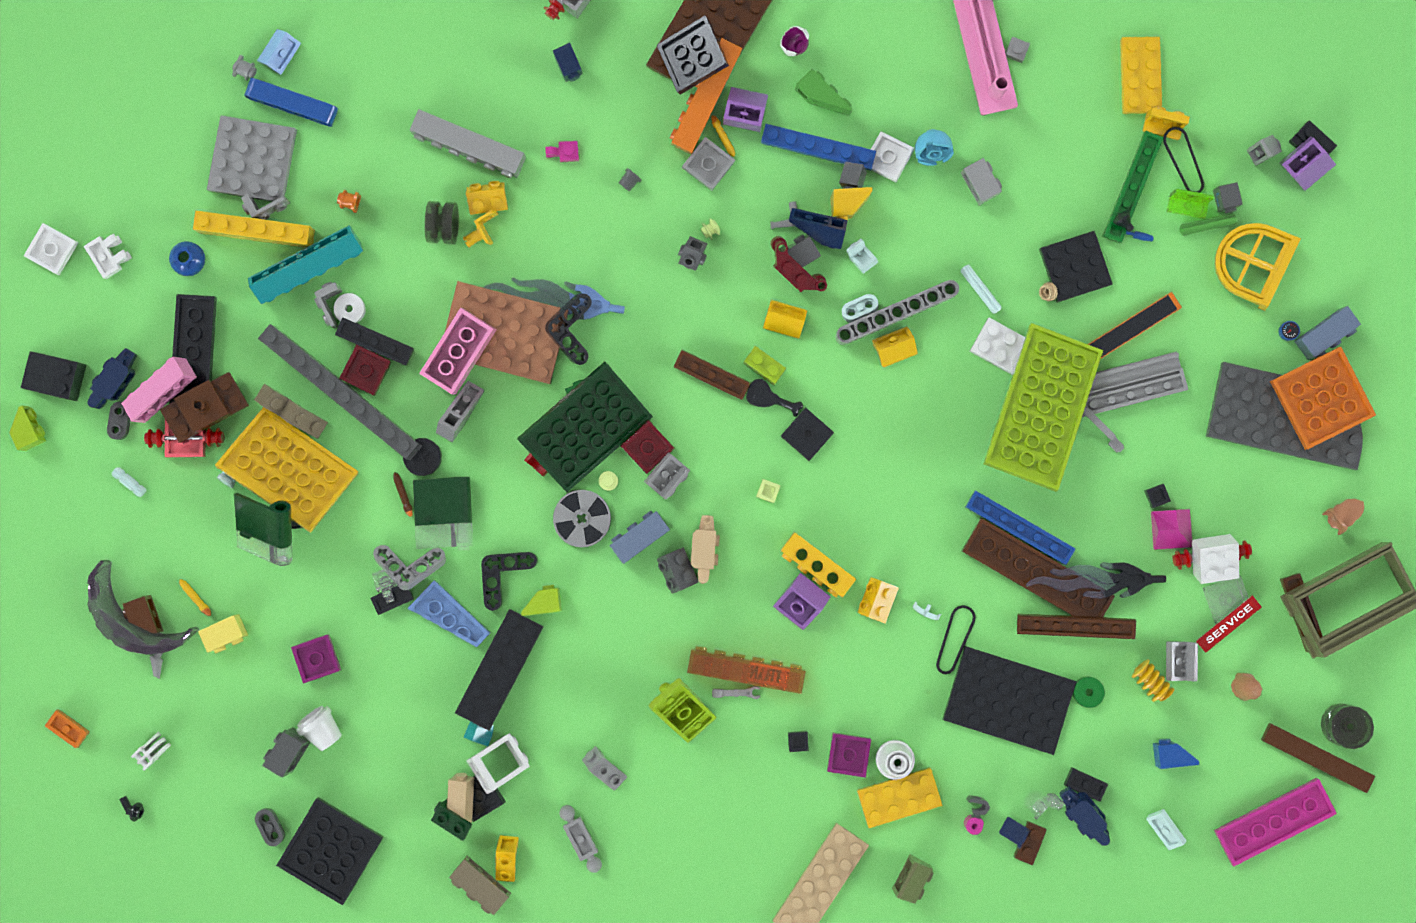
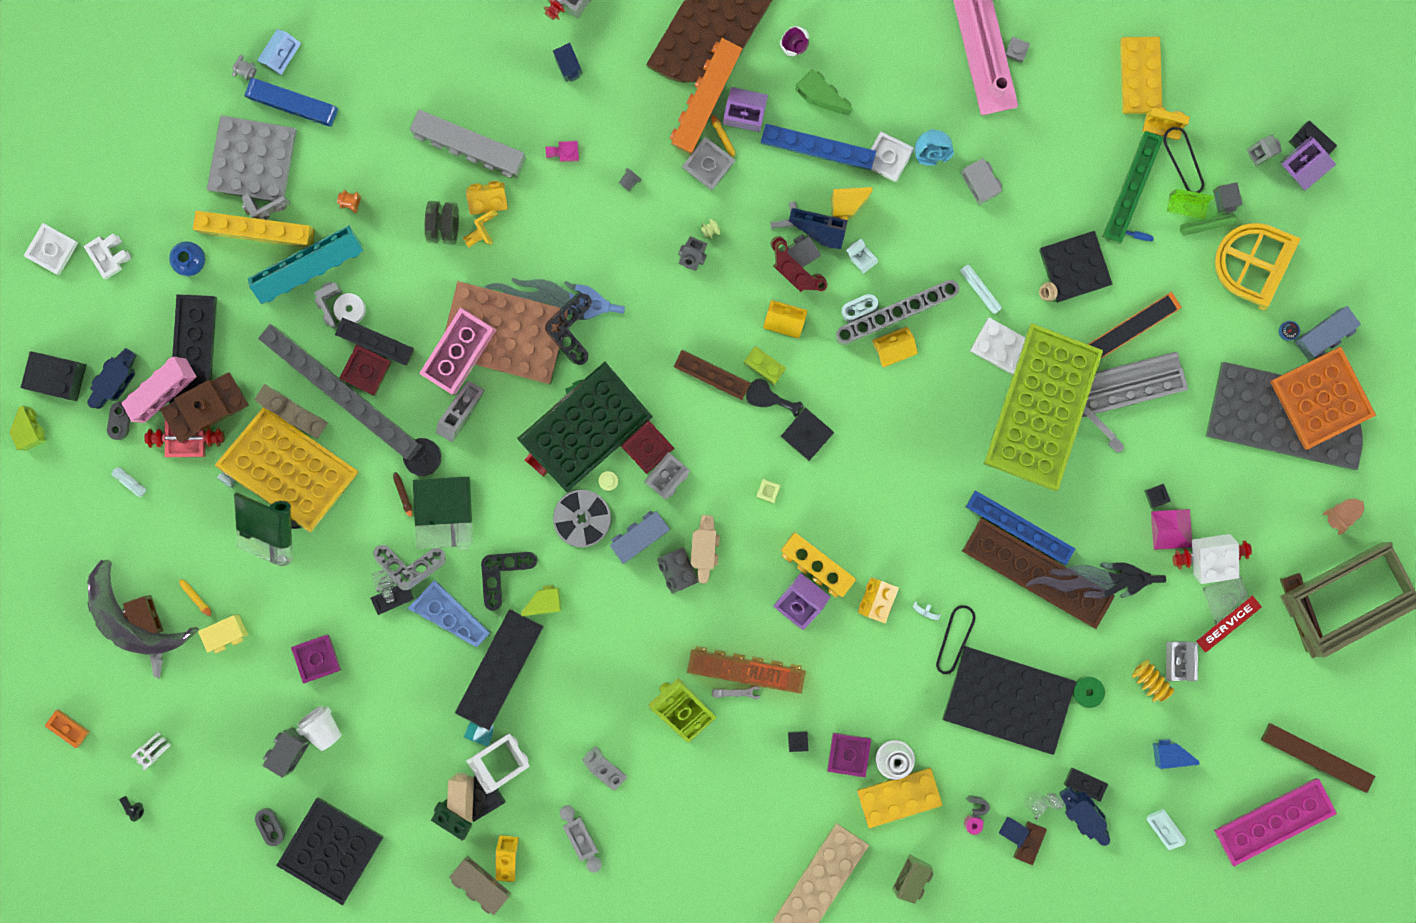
(692, 55): plate -> none
(852, 175): dark grey brick -> none
(1076, 626): reddish brown tile -> none
(1123, 220): black rock -> none
(1246, 687): nougat piece -> none
(1347, 726): clear smoke wheel -> none

